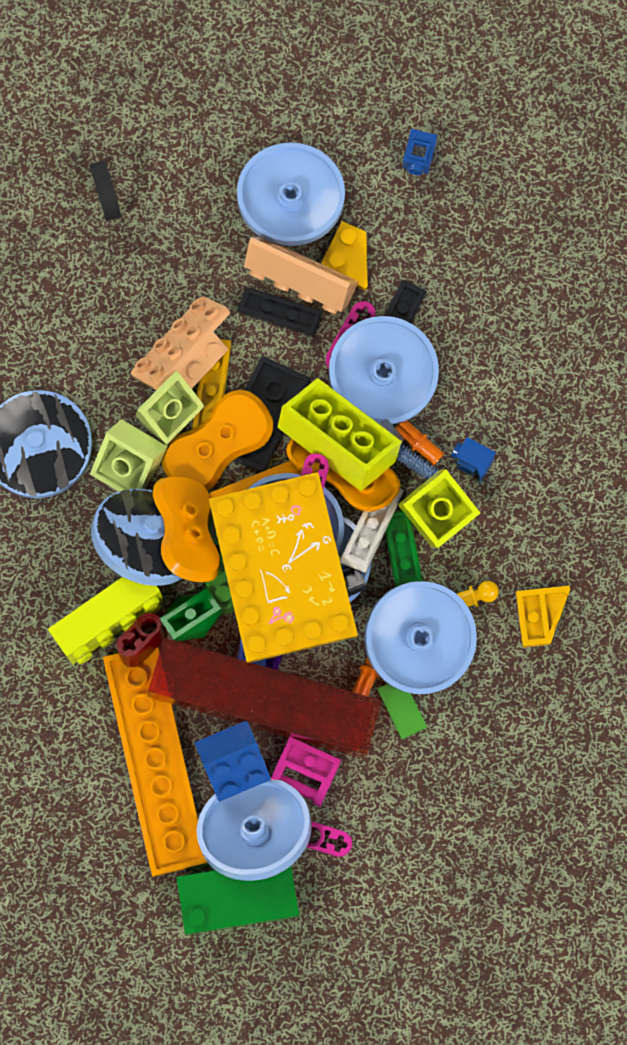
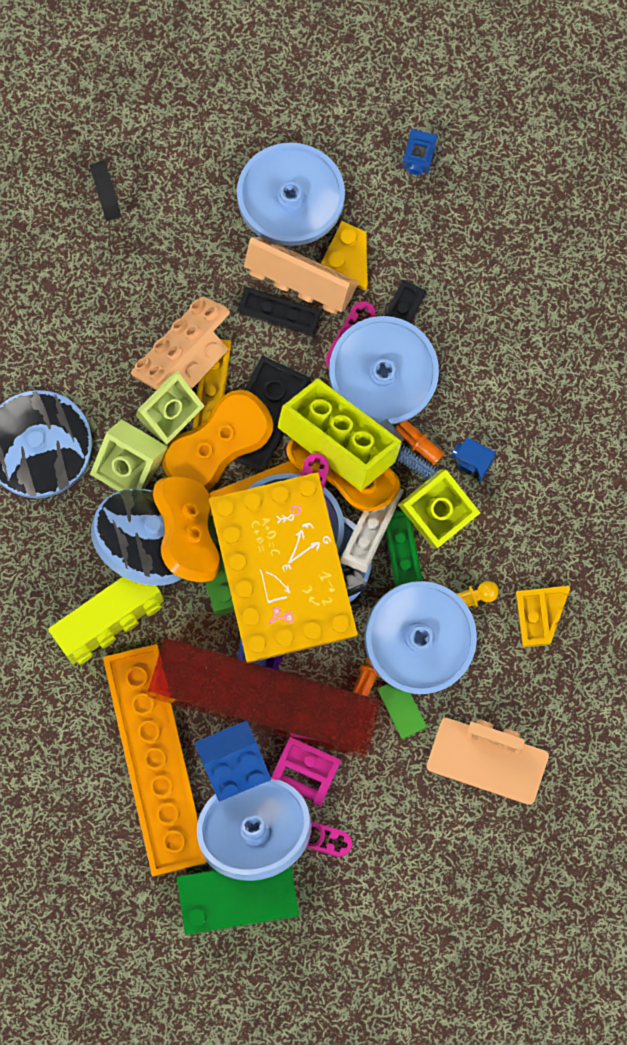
(135, 645): dark red beam -> none
(191, 616): green slope -> none
(488, 759): none -> light nougat bracket

